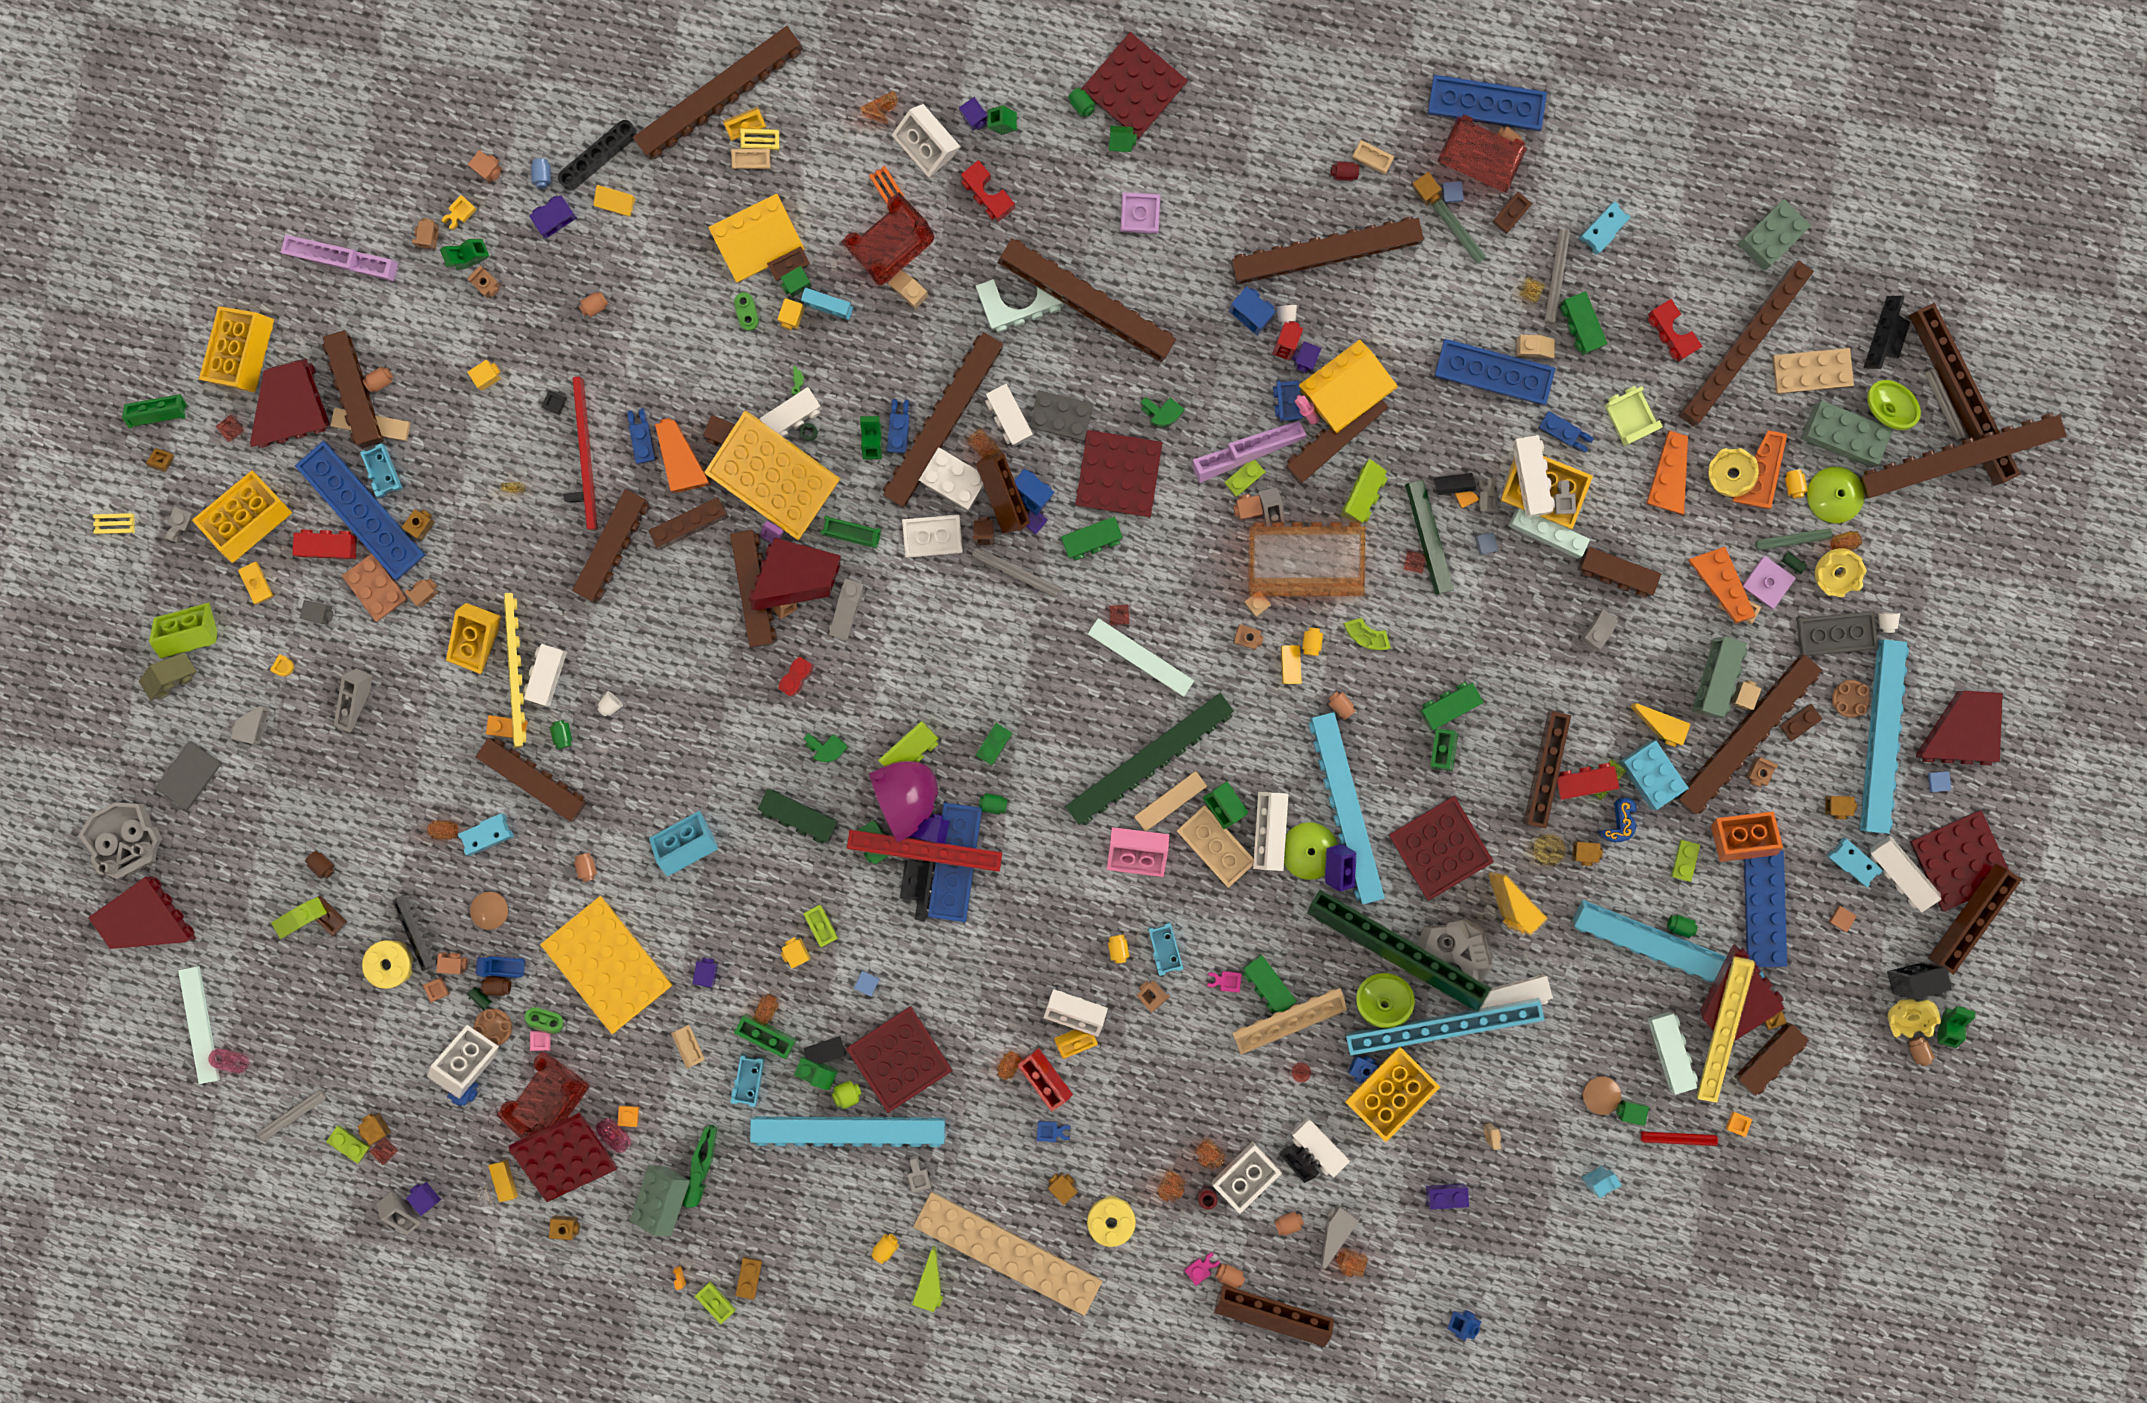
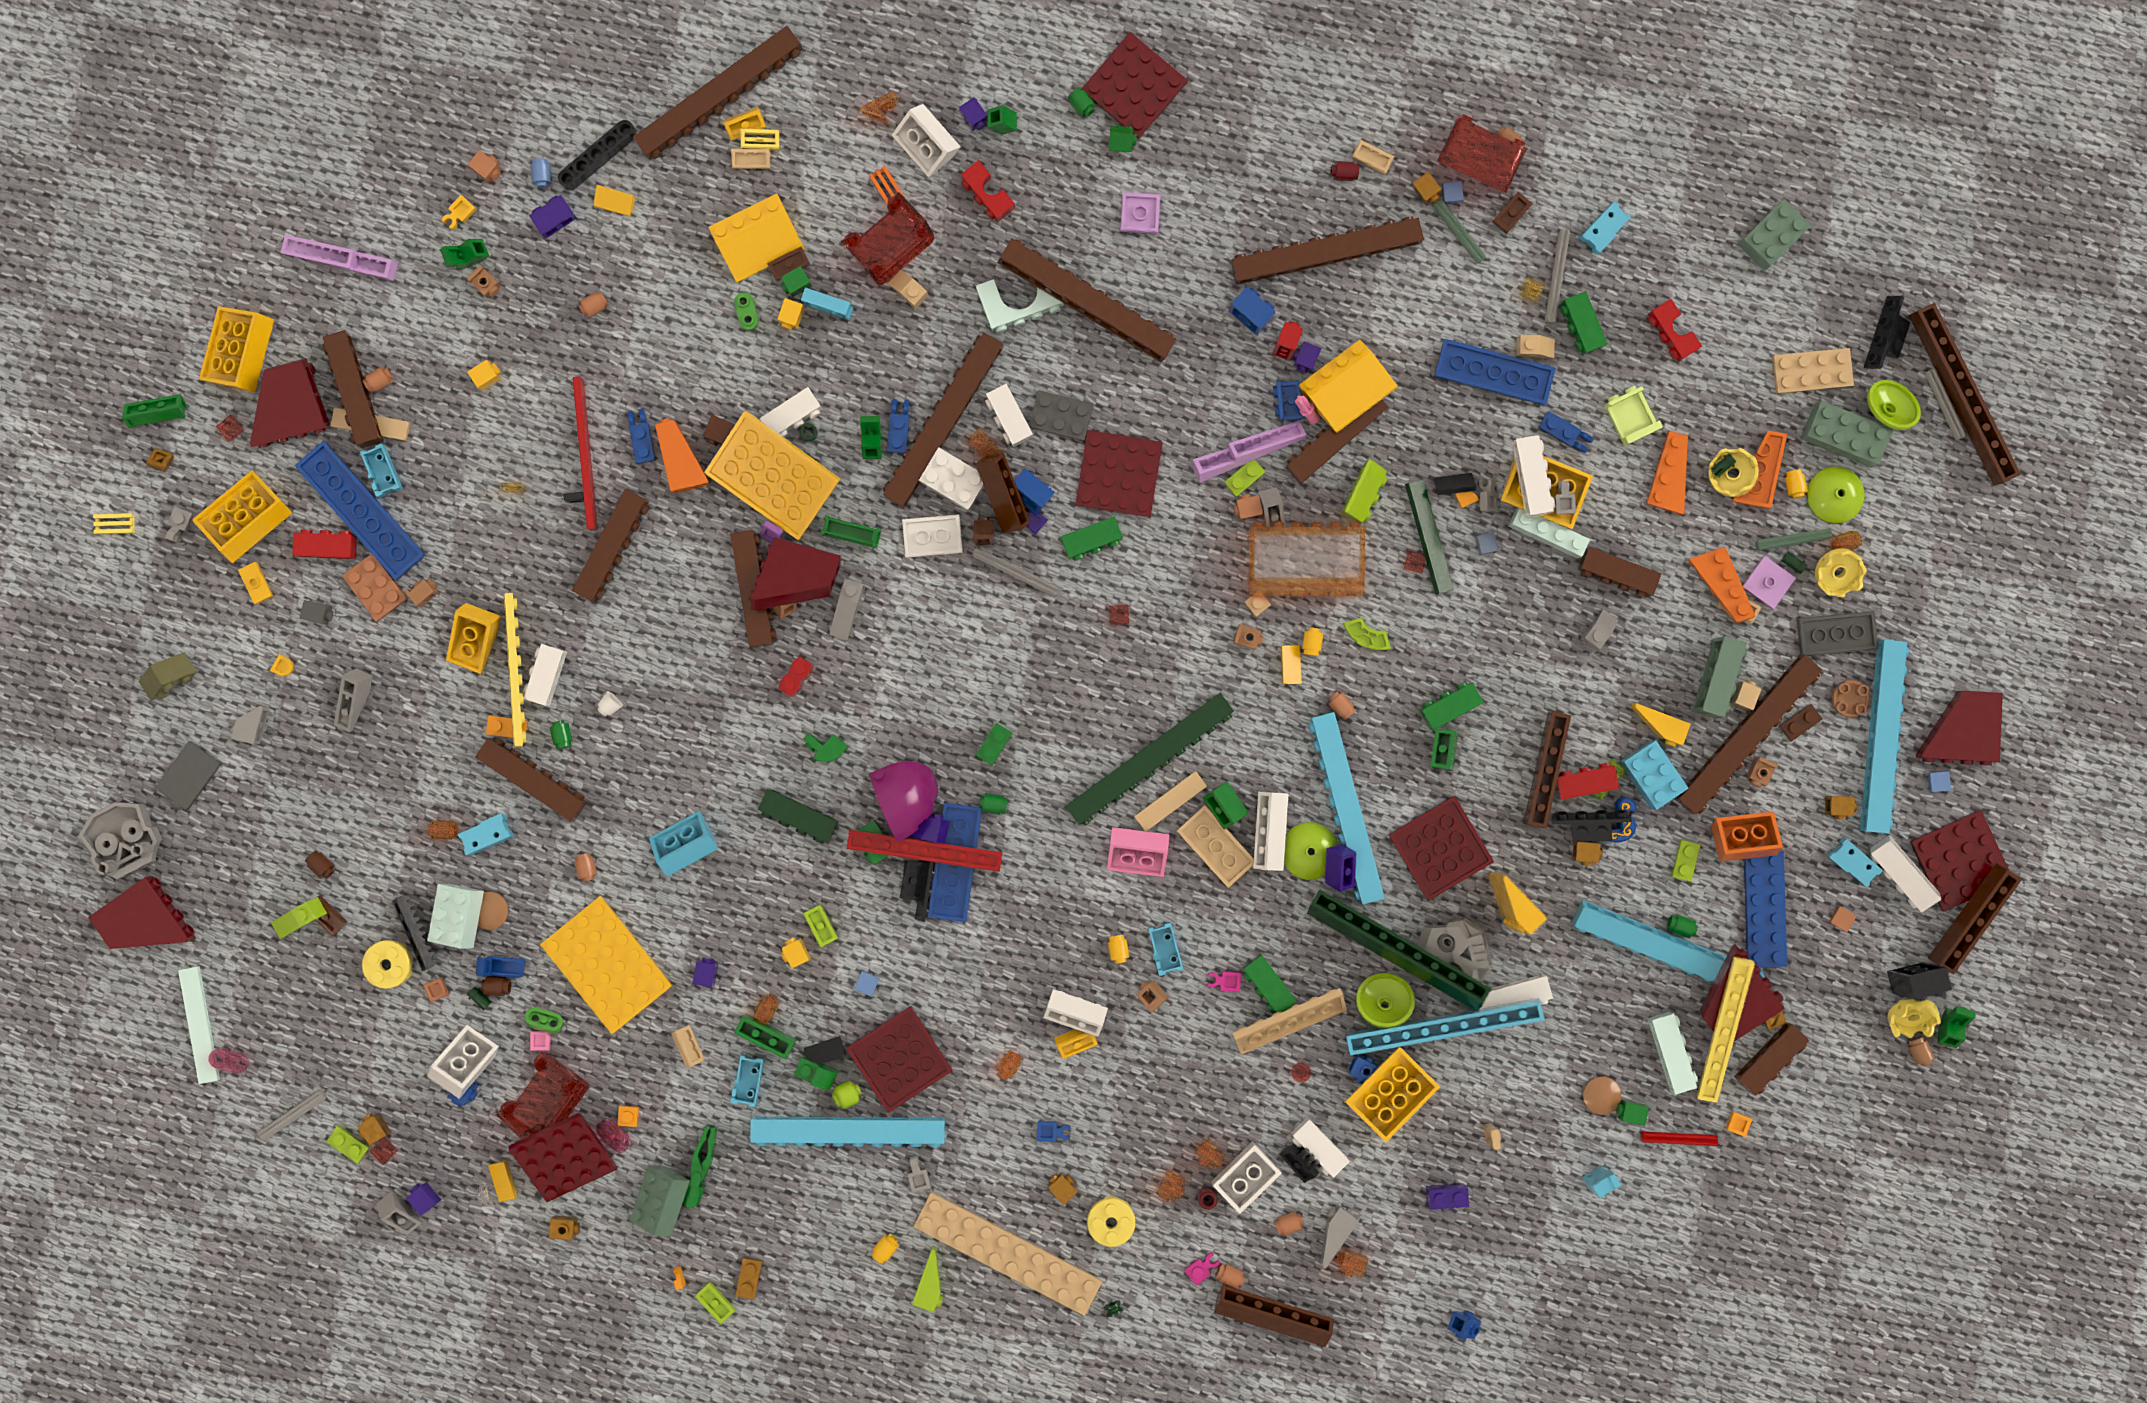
(183, 631): lime slope -> none
(418, 523): pearl gold brick -> none
(426, 234): medium nougat brick -> none
(452, 963): nougat brick -> none
(455, 916): none -> light aqua brick
(494, 1025): medium nougat dish -> none
(554, 402): black tile -> none
(688, 523): reddish brown brick -> none
(798, 381): bright green piece -> none
(911, 746): lime slope -> none
(1045, 1079): red brick -> none
(1113, 1308): none -> dark green bush
(1141, 657): light aqua tile -> none
(1163, 416): green brick -> none
(1286, 313): white hat -> none
(1487, 102): blue plate -> none
(1557, 853): clear yellow piece -> none
(1592, 825): none -> black bracket
(1723, 465): none -> dark green pin
(1745, 343): reddish brown brick -> none
(1889, 621): white hat -> none
(1966, 455): reddish brown brick -> none

